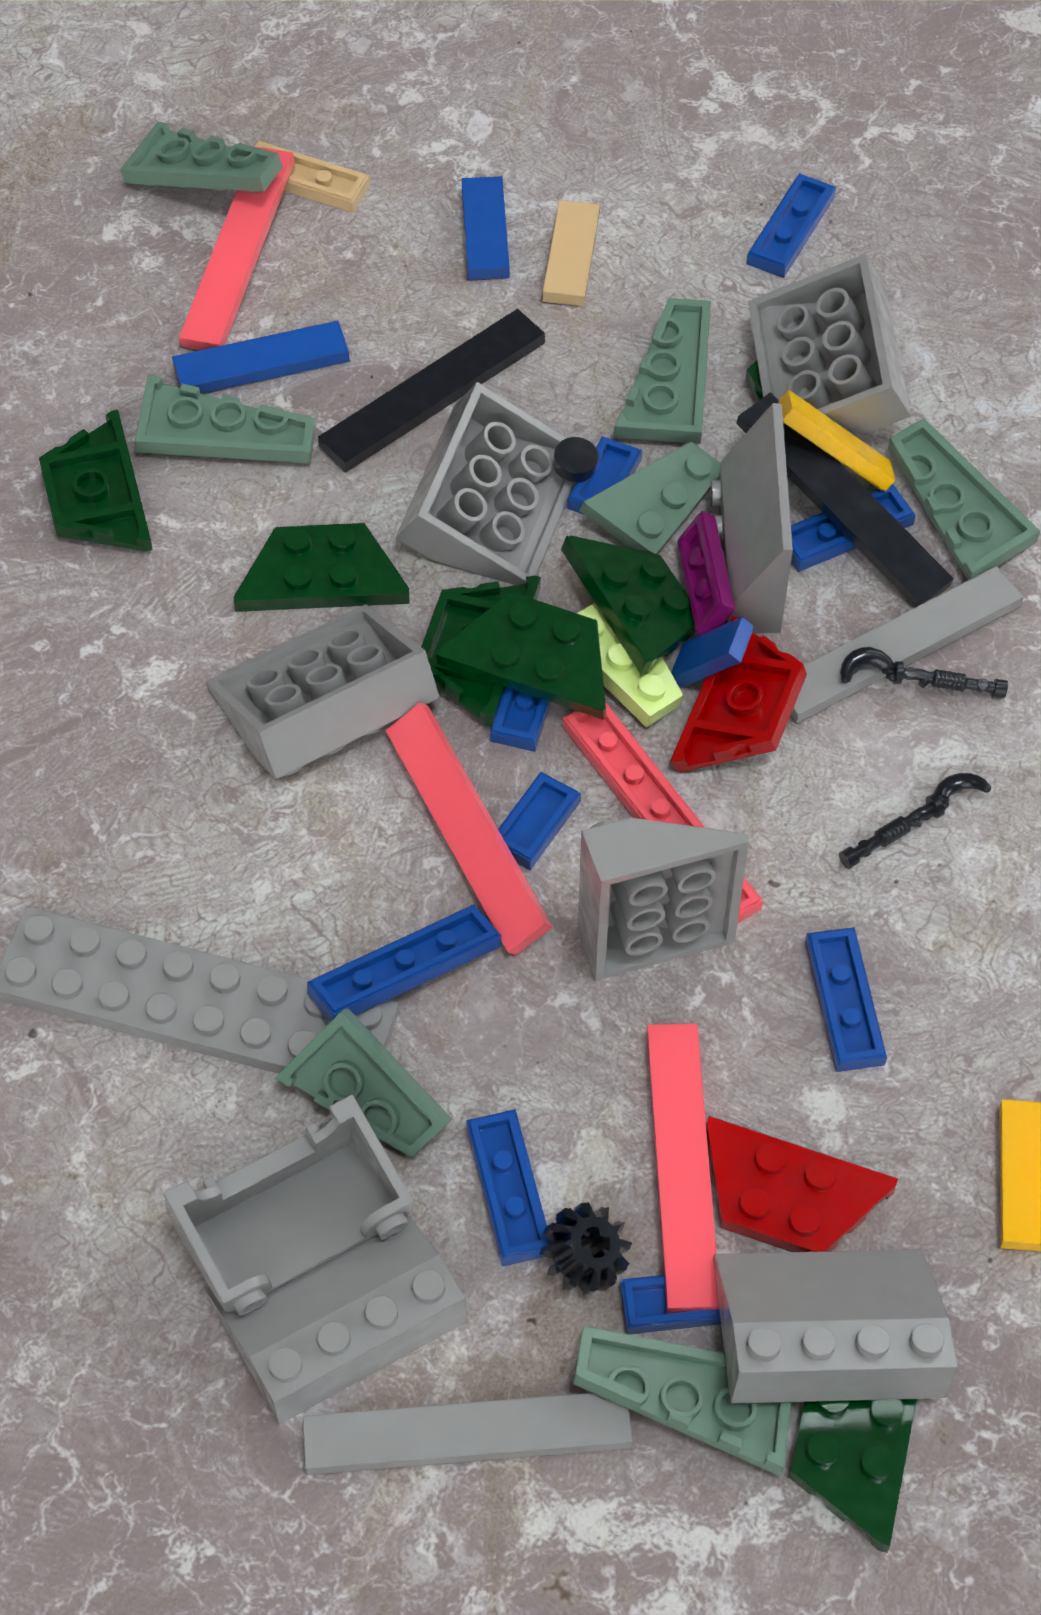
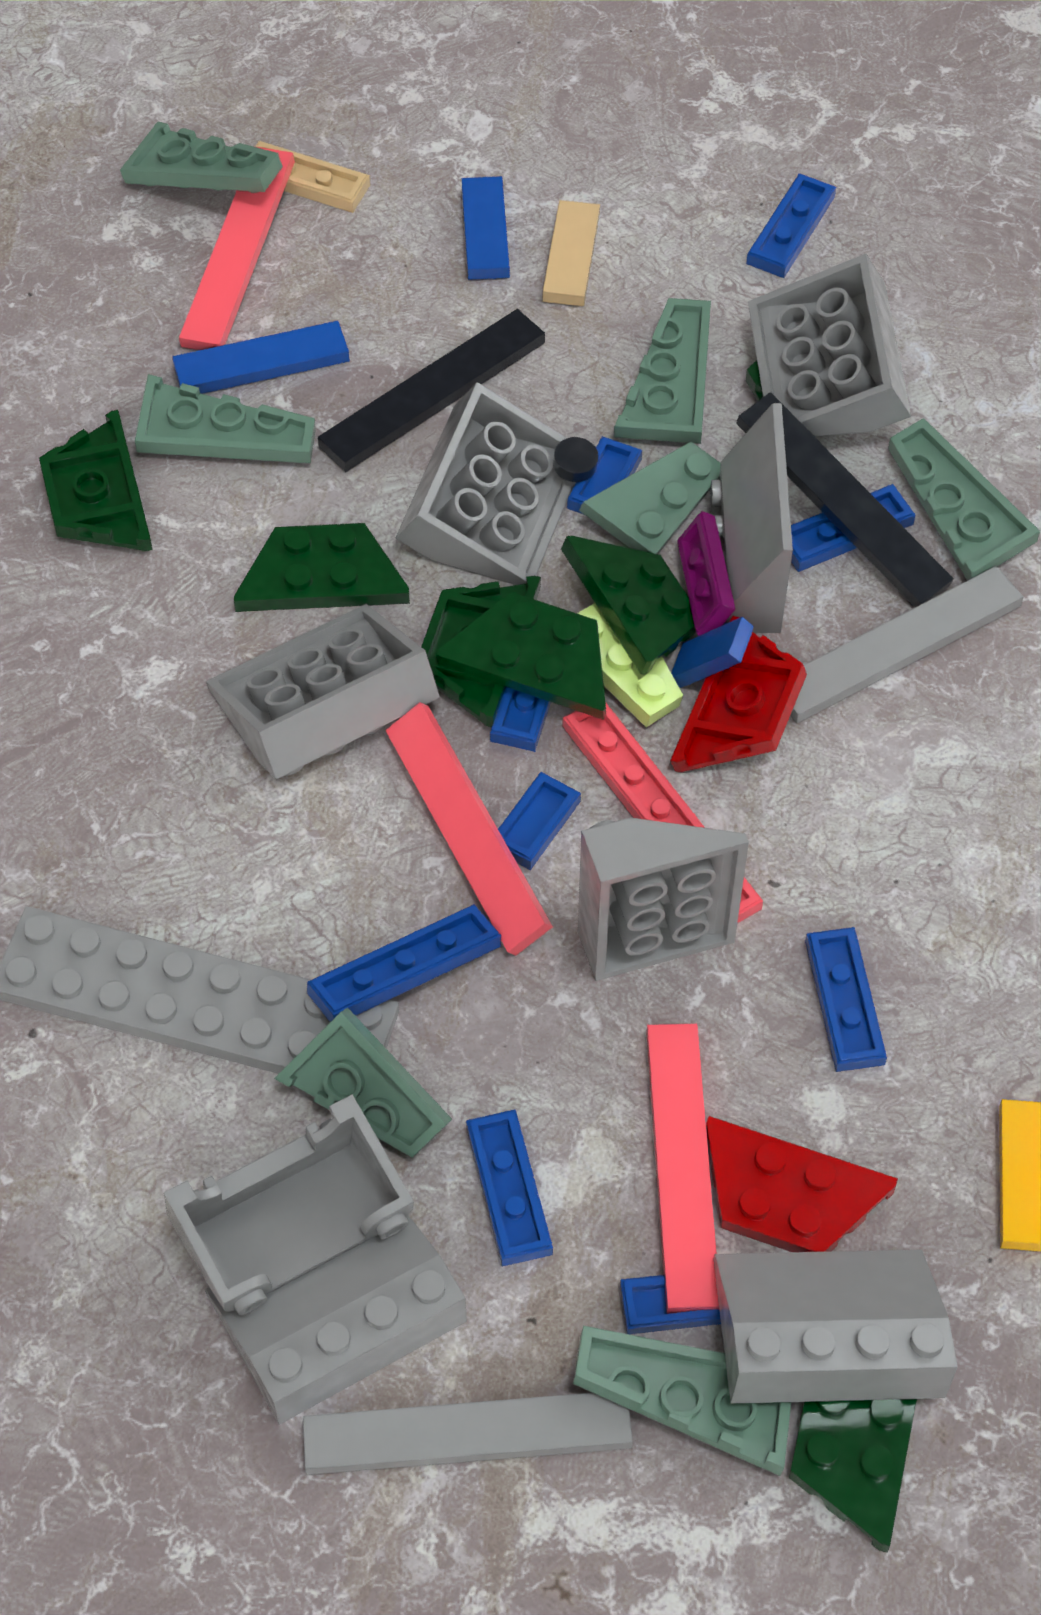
(585, 1248): black gear -> none
(836, 441): yellow tile -> none
(896, 673): black piece -> none
(935, 805): black piece -> none

